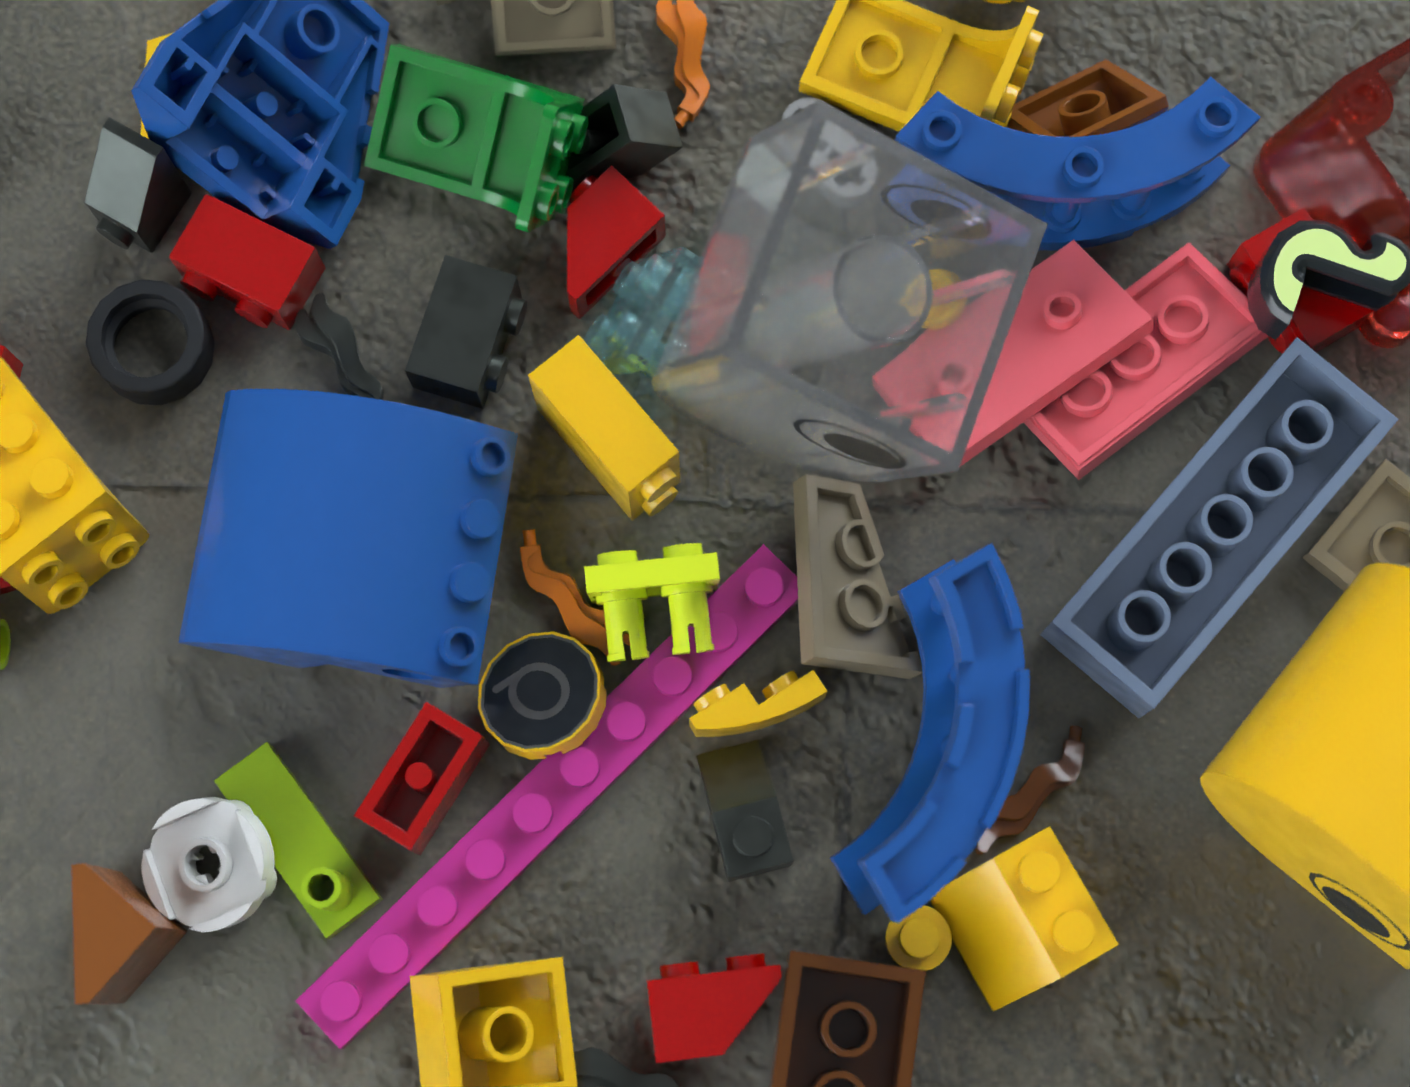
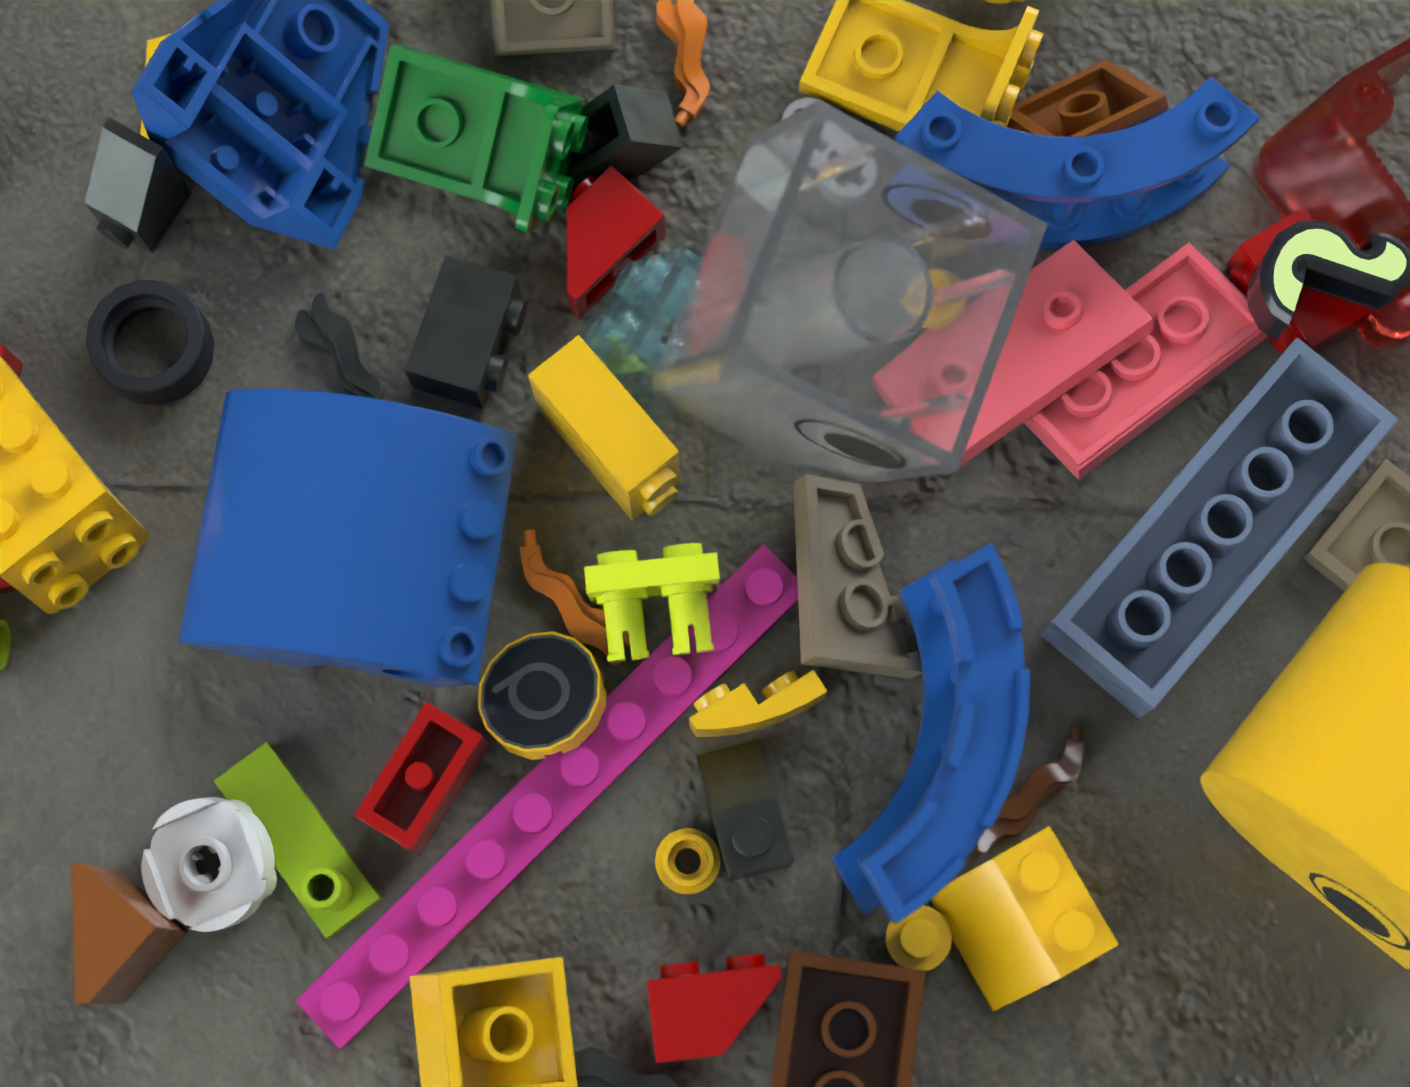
(246, 263): red brick -> none
(687, 840): none -> yellow plate

